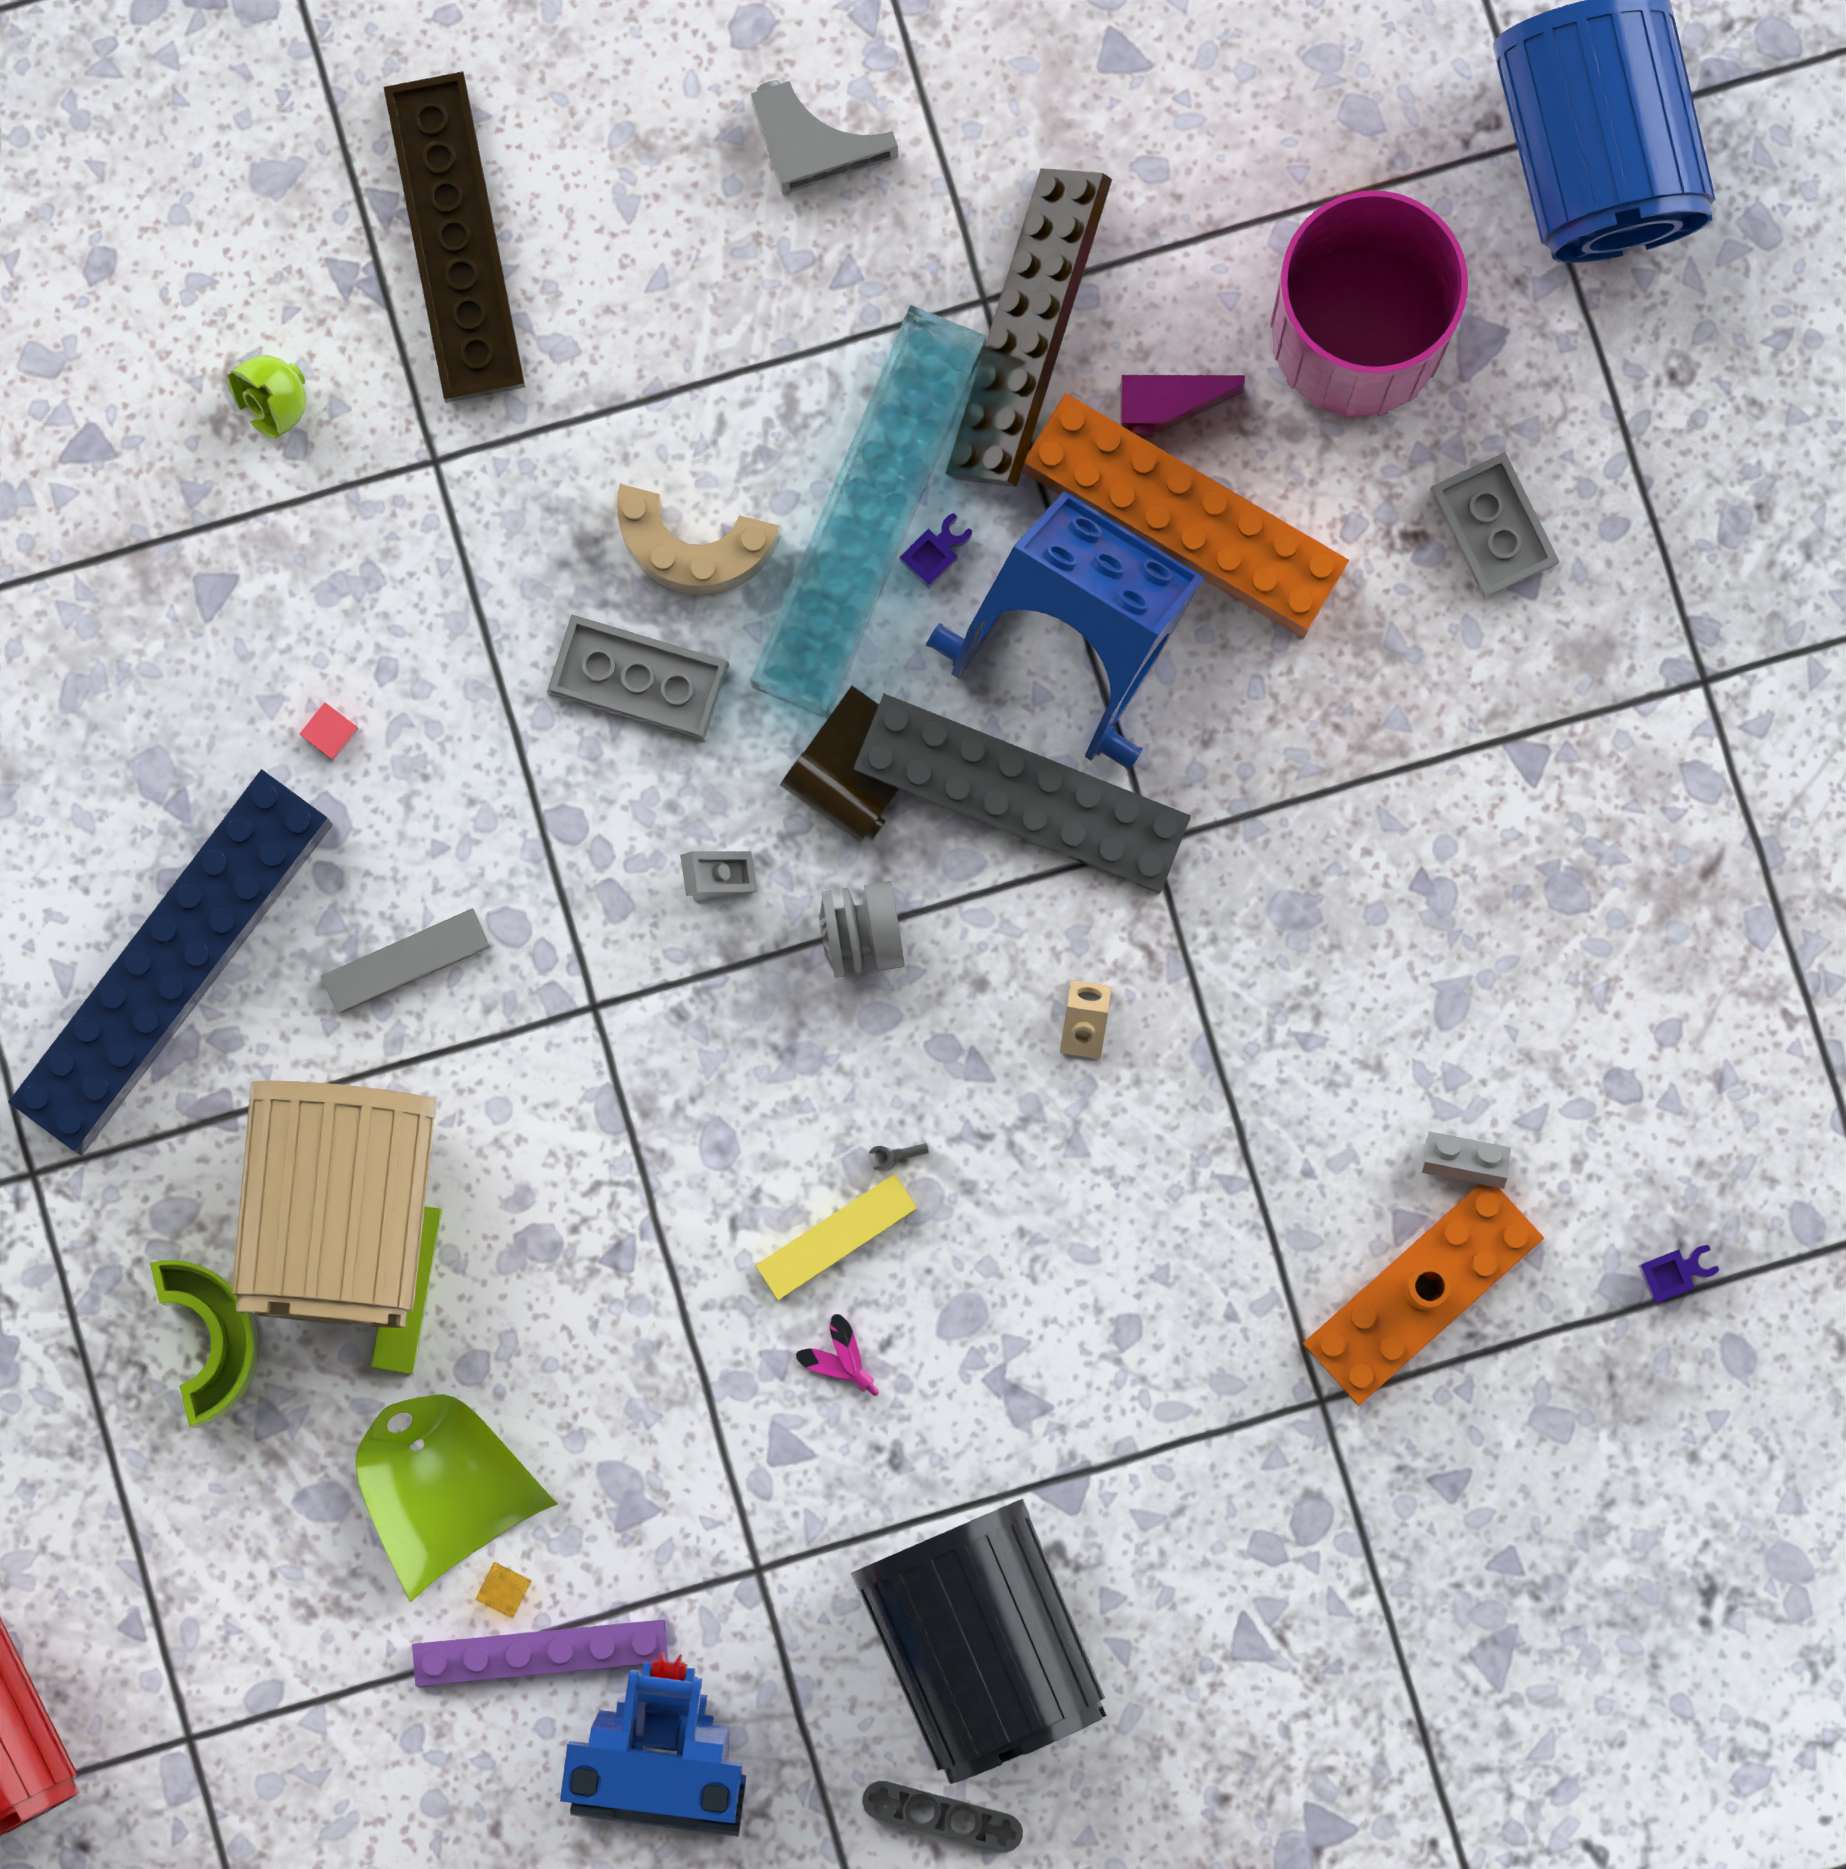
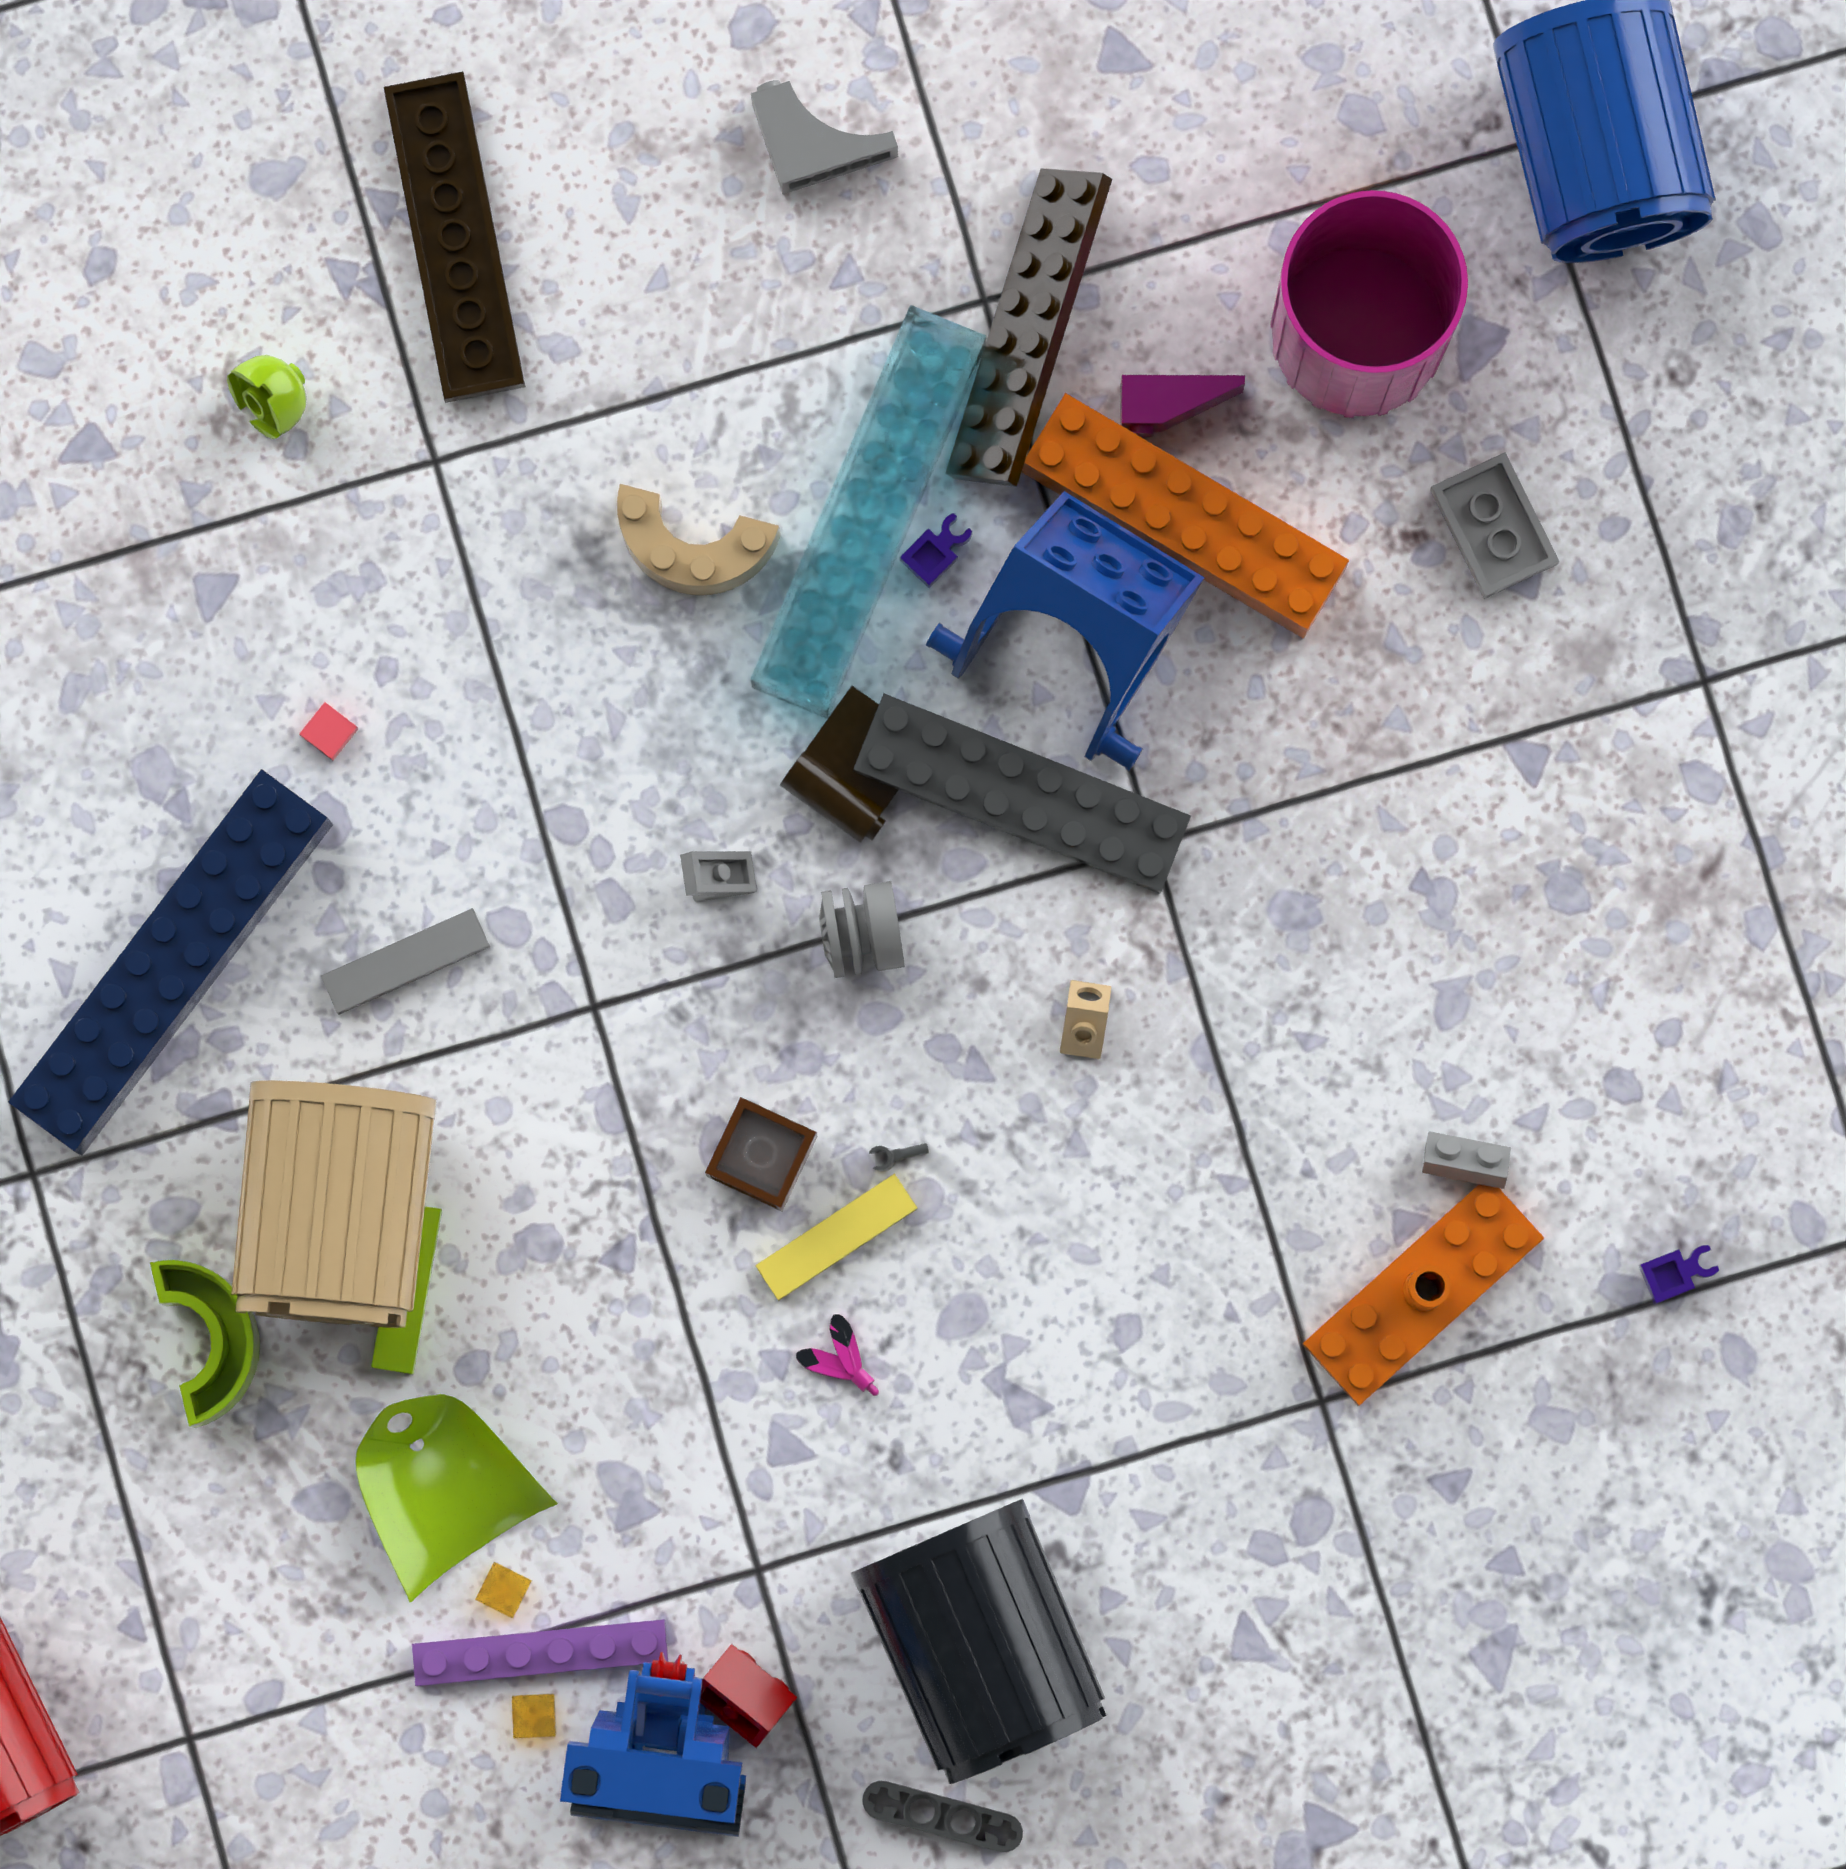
(534, 1715): none -> clear yellow tile
(638, 677): light grey tile -> none
(745, 1695): none -> brick
(761, 1154): none -> piece

